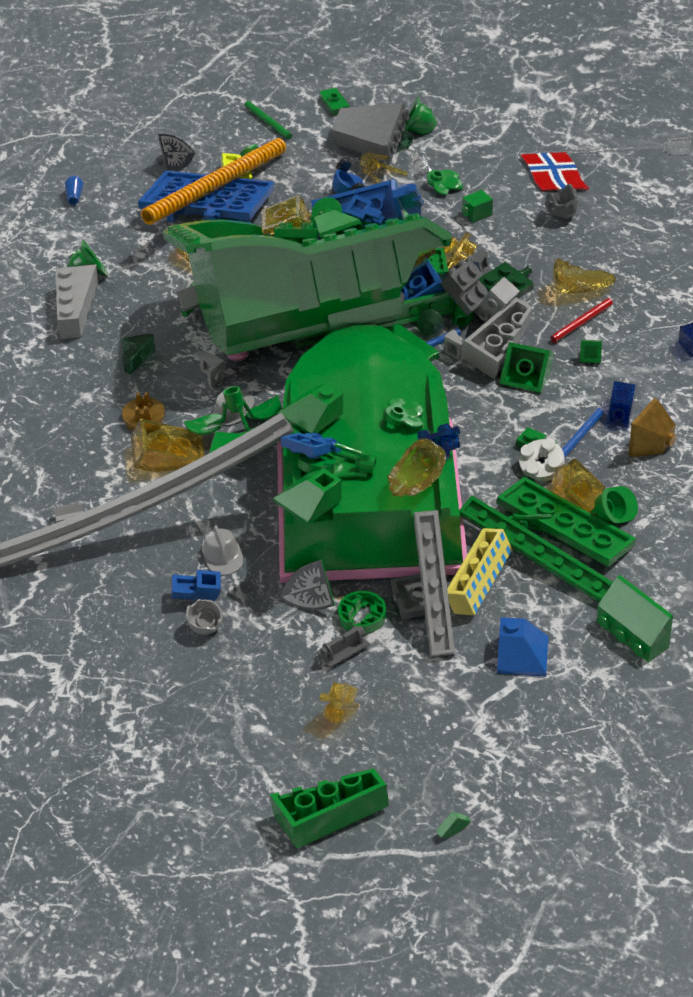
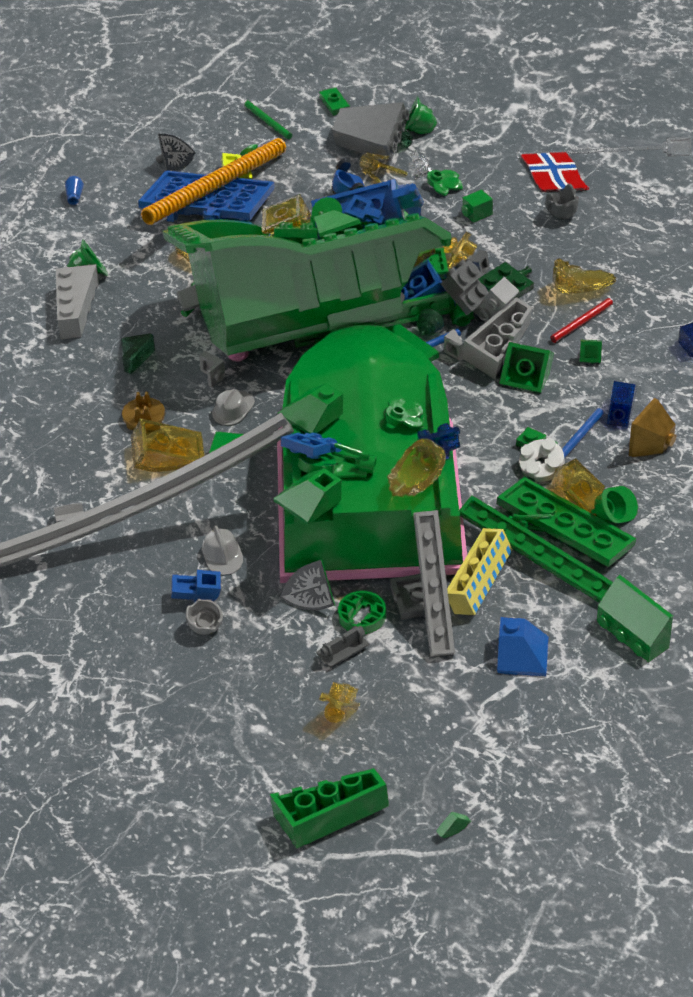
(234, 402): green plant -> none

